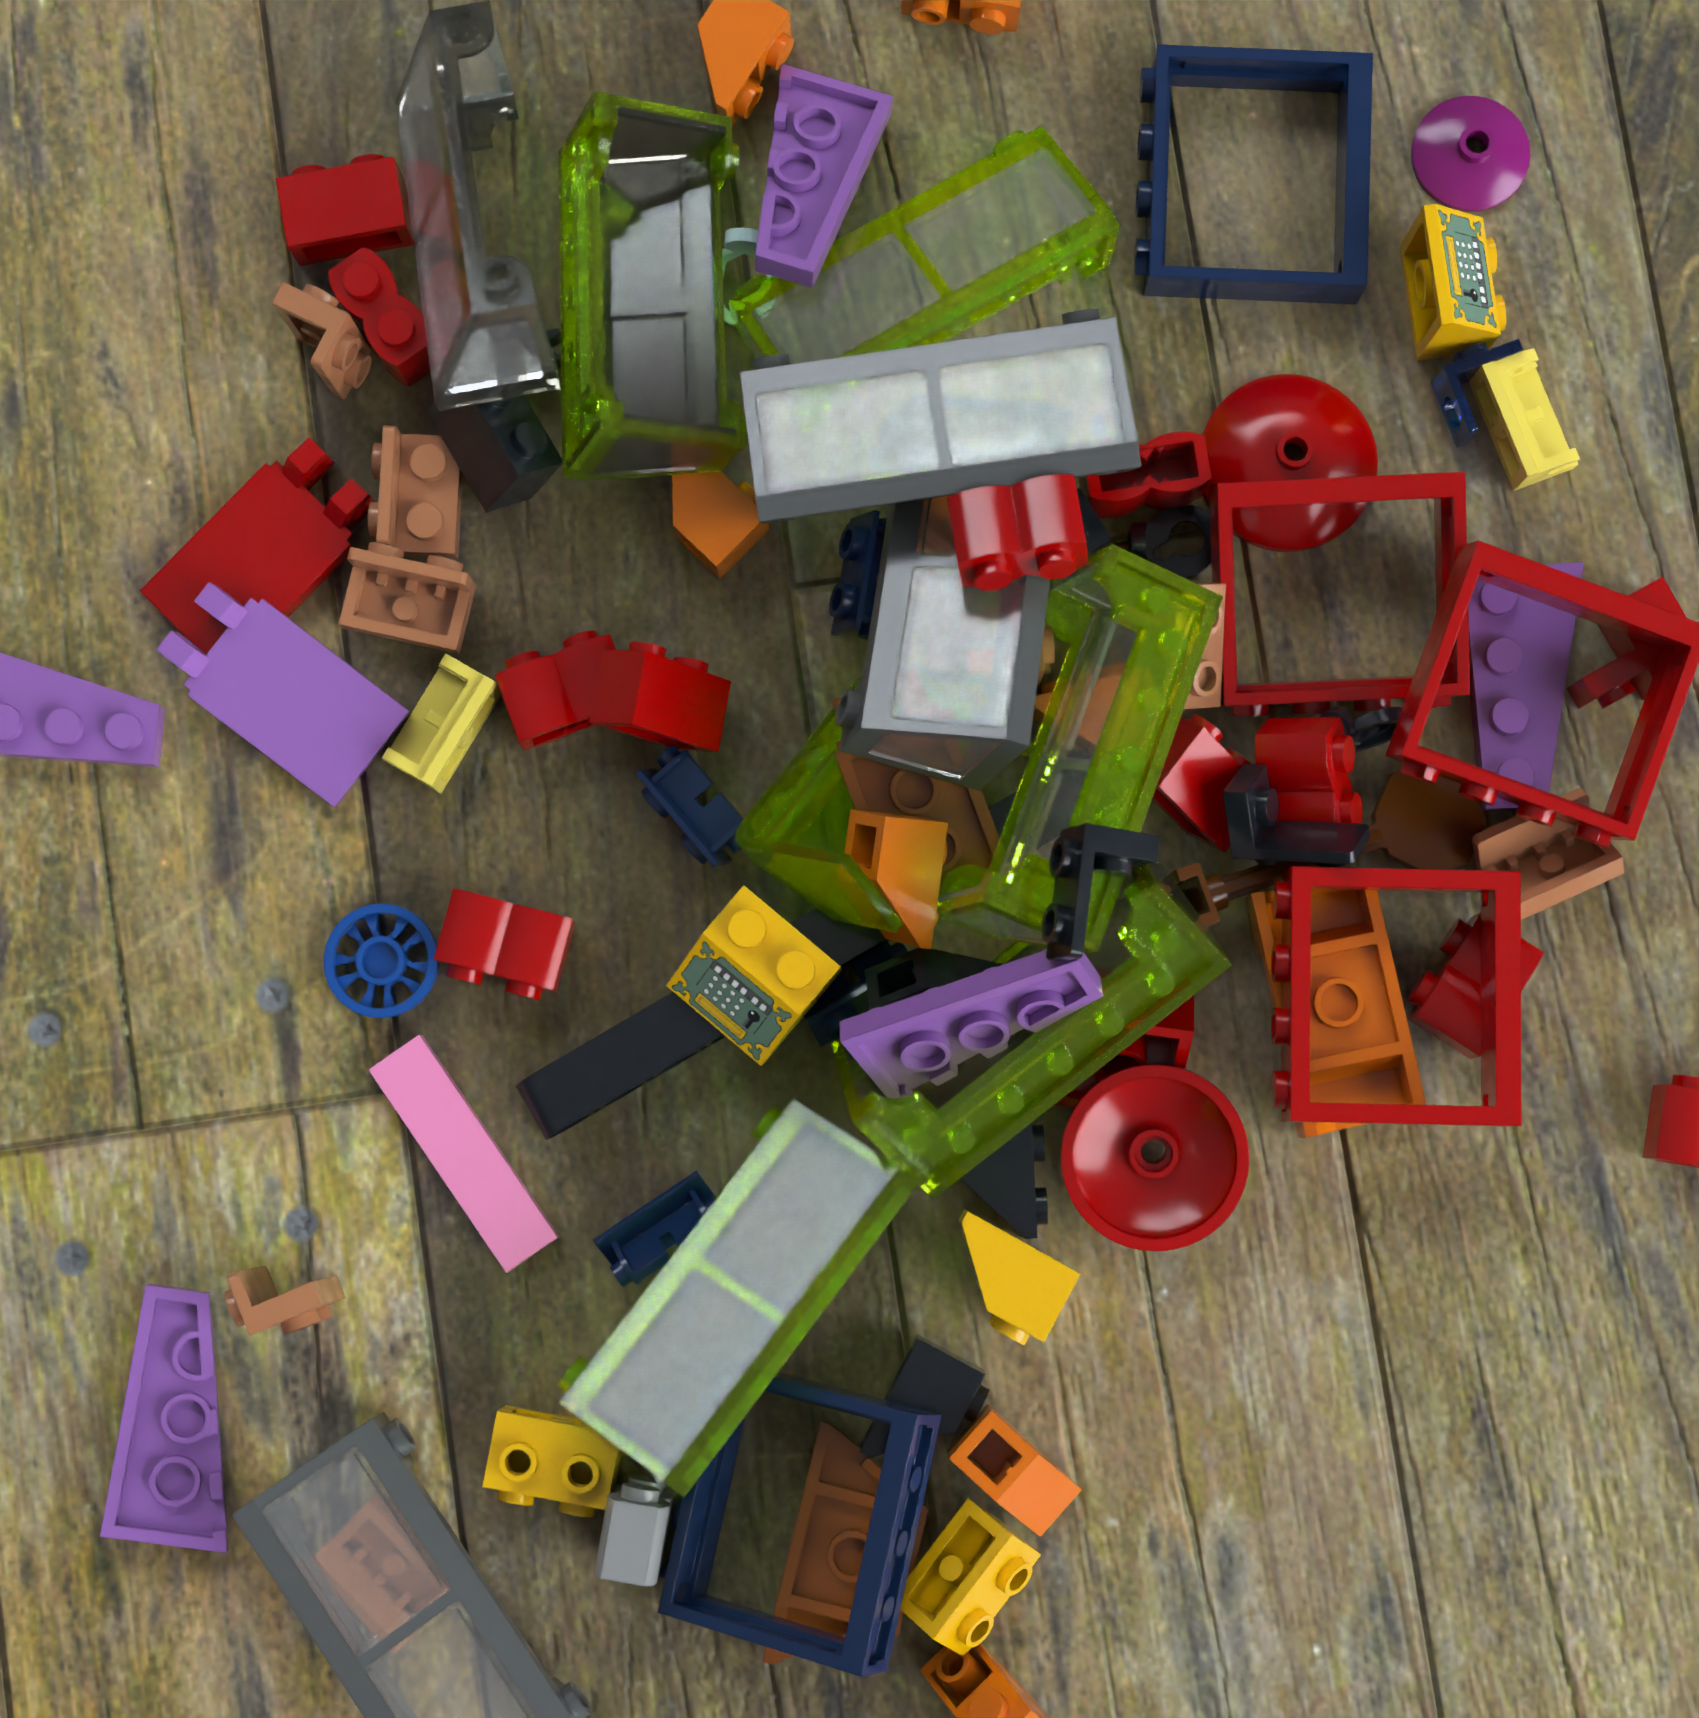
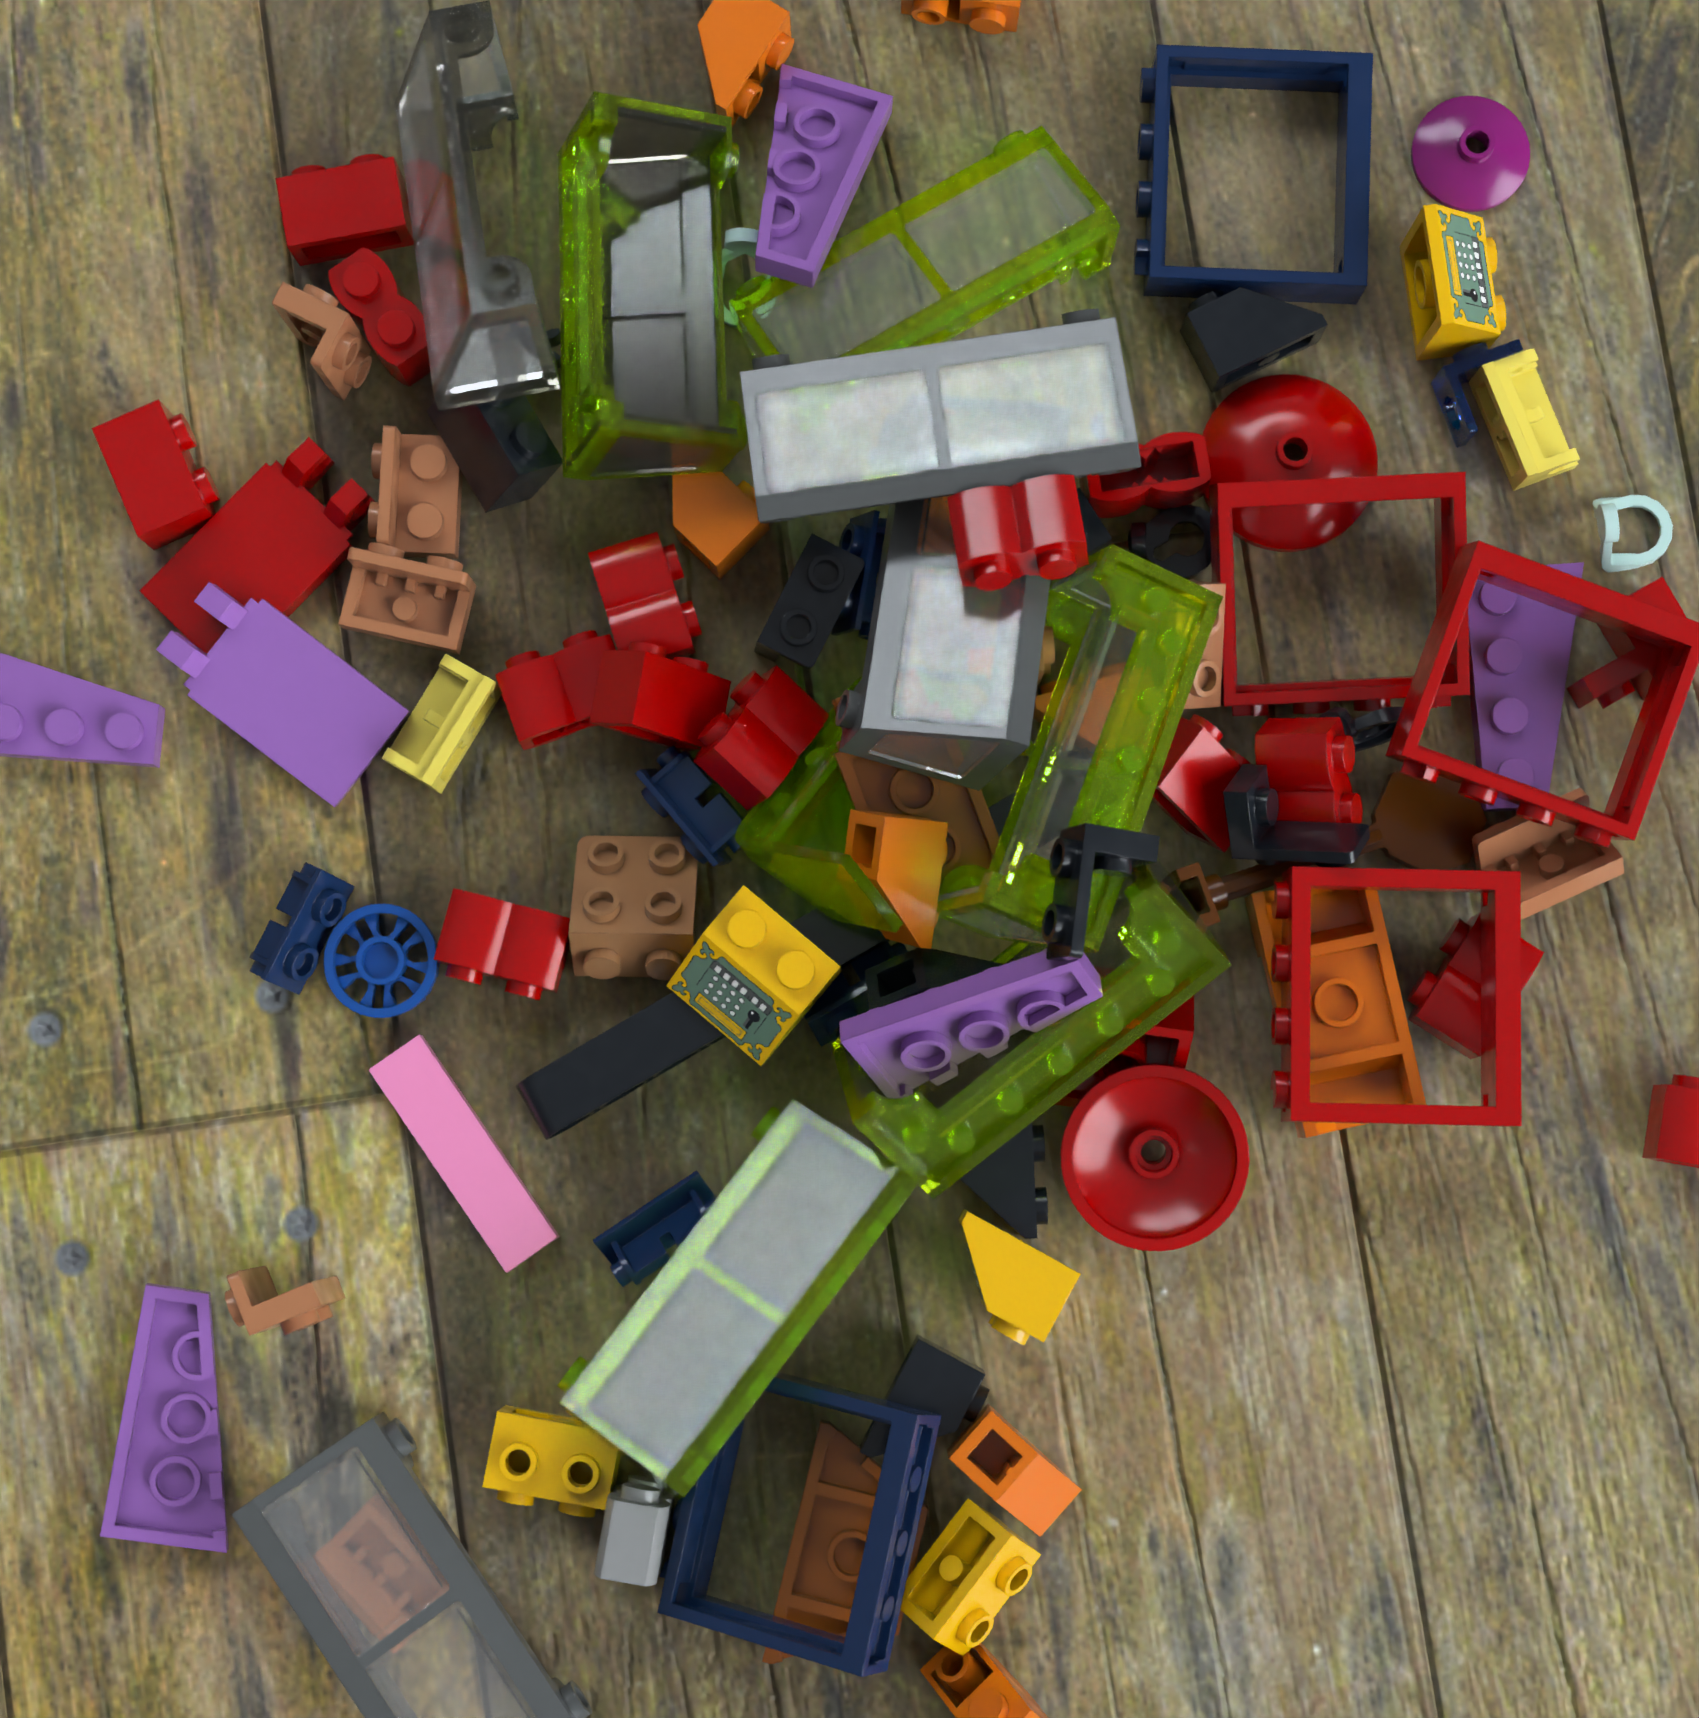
(157, 474): none -> red piece
(292, 952): none -> dark blue hinge
(632, 906): none -> medium nougat bracket
(641, 595): none -> red brick
(760, 736): none -> red brick
(810, 603): none -> black bracket
(1245, 333): none -> black slope
(1608, 528): none -> light aqua piece

